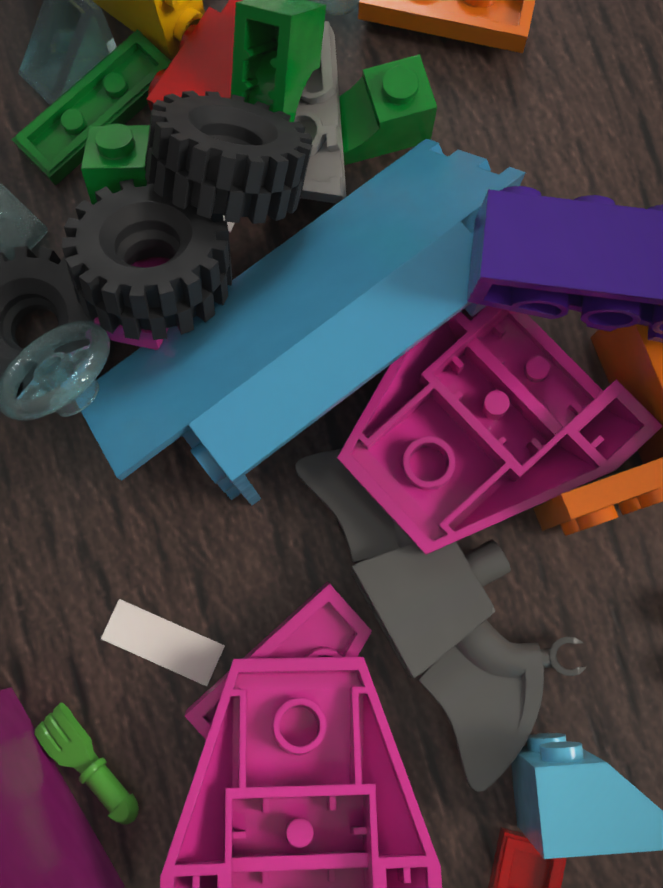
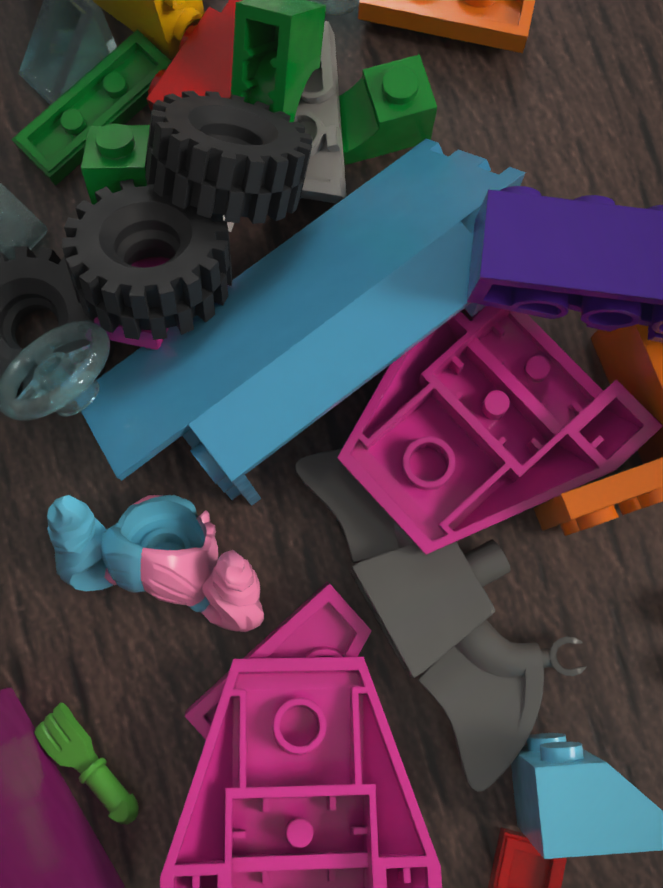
(156, 550): none -> hair
(163, 642): white sticker -> none

